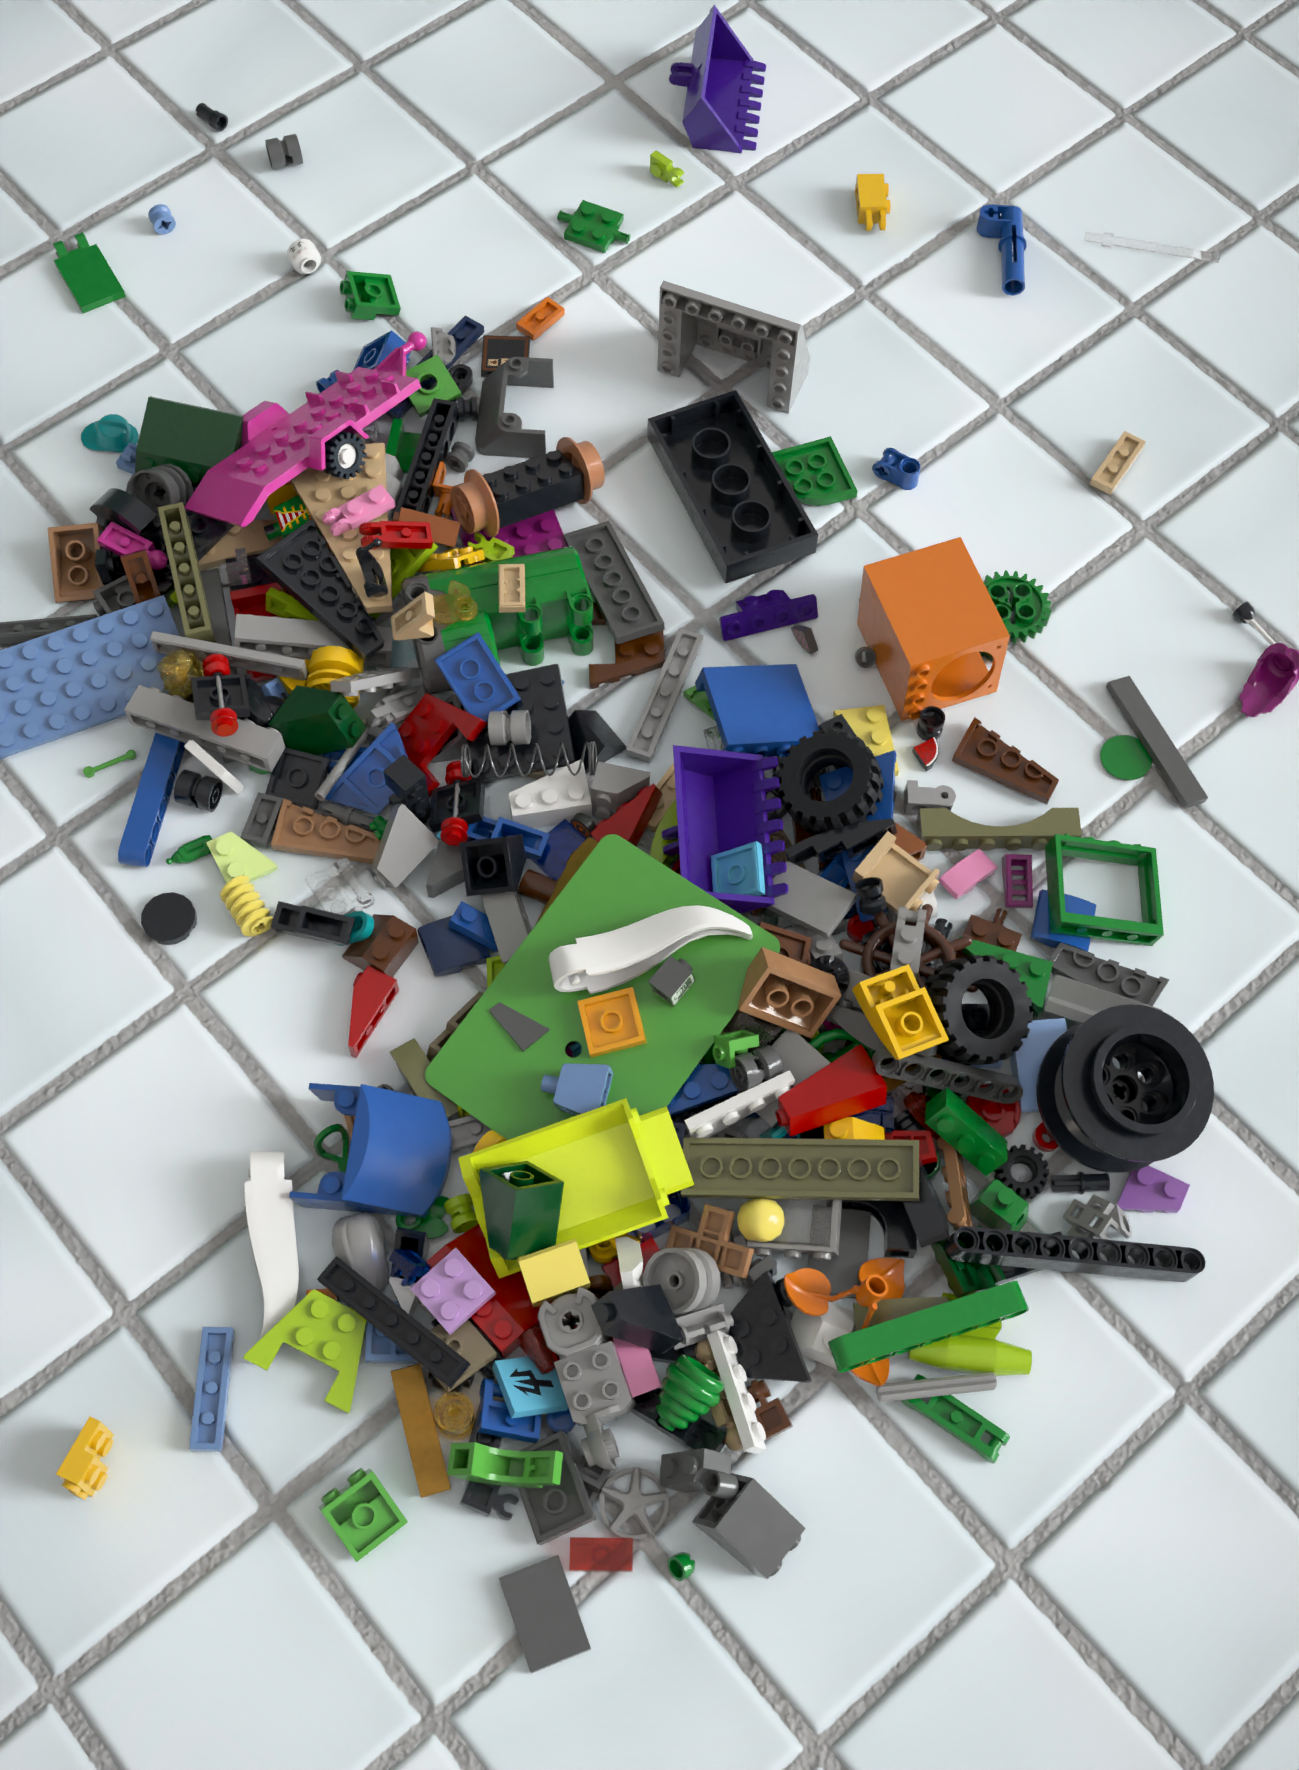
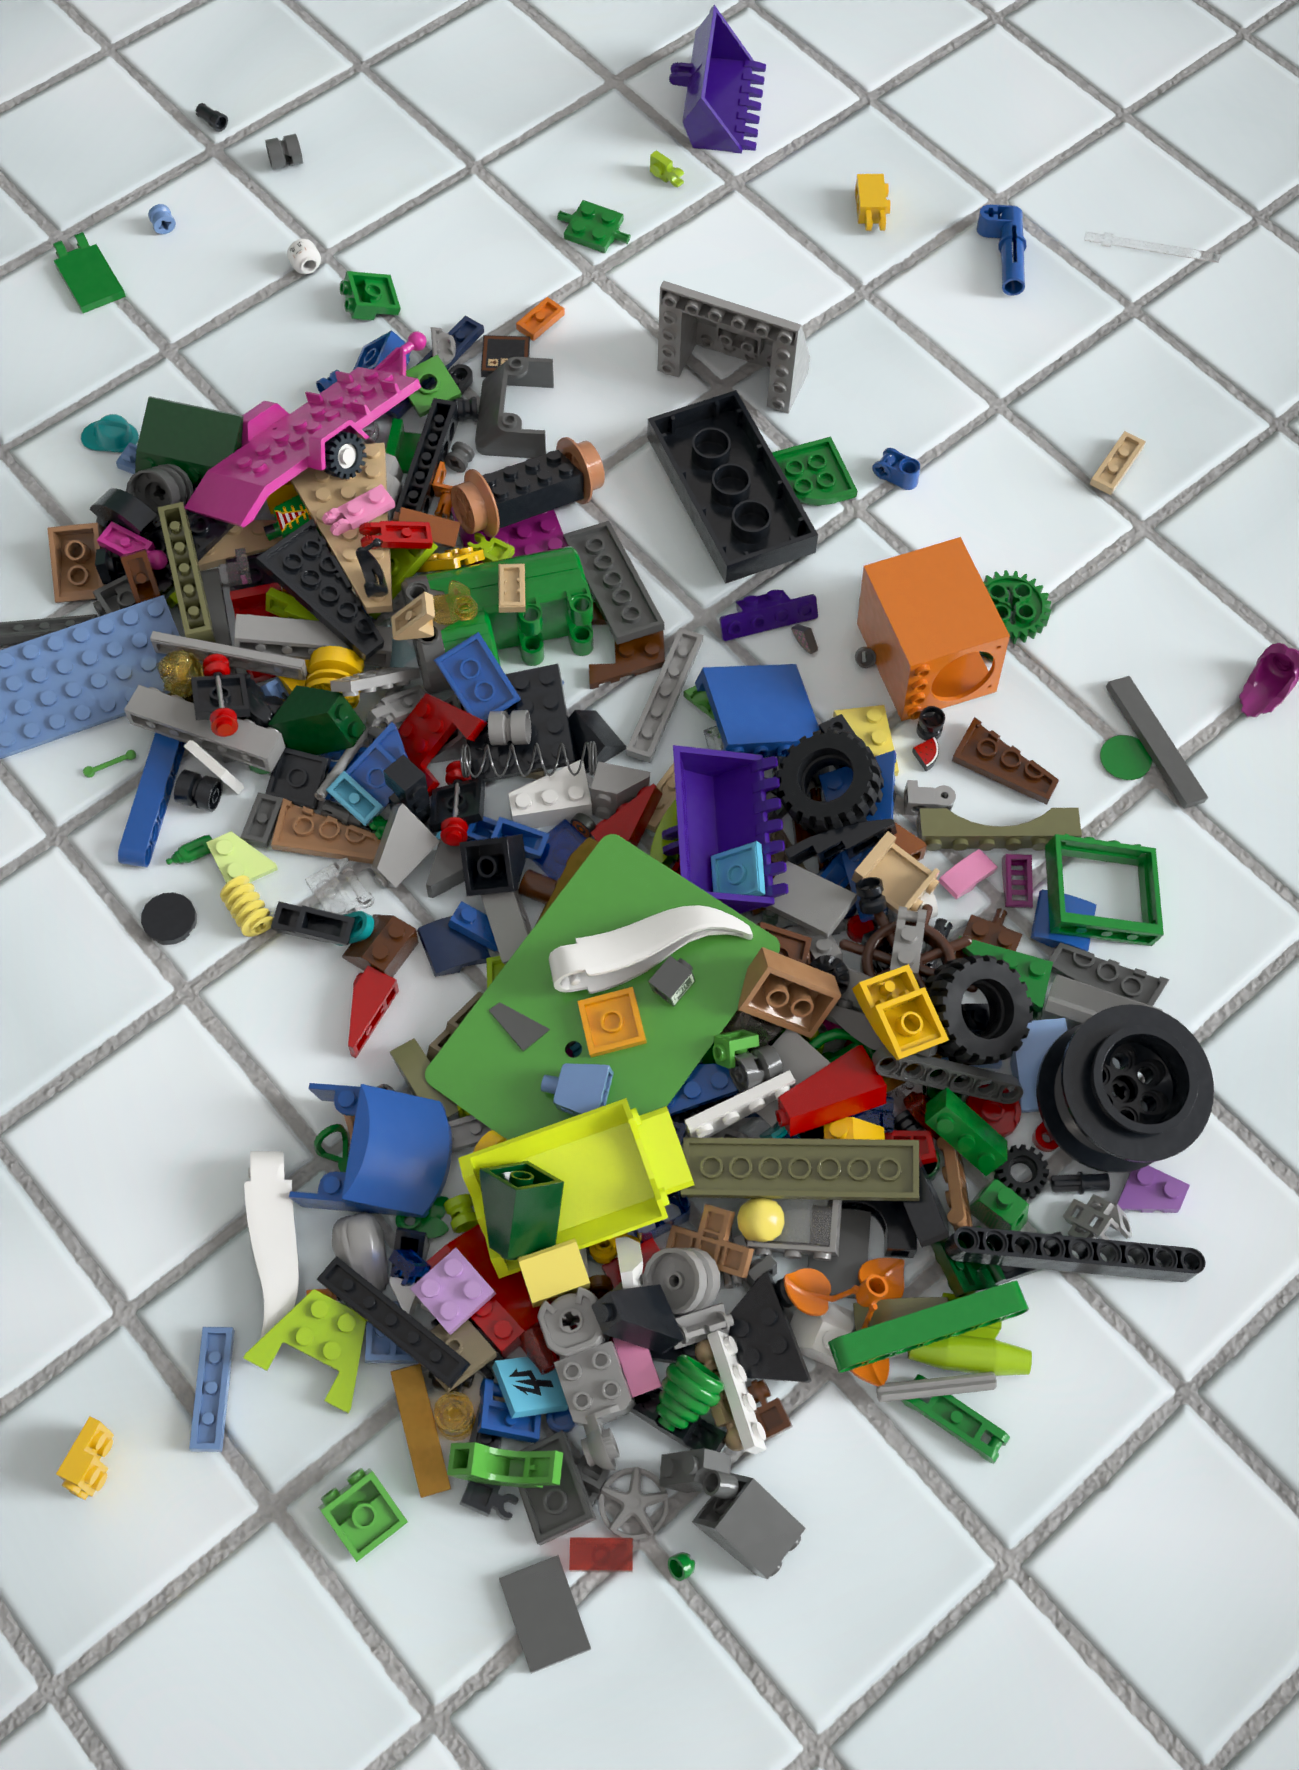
(355, 798): none -> medium azure slope
(1245, 614): black hinge -> none

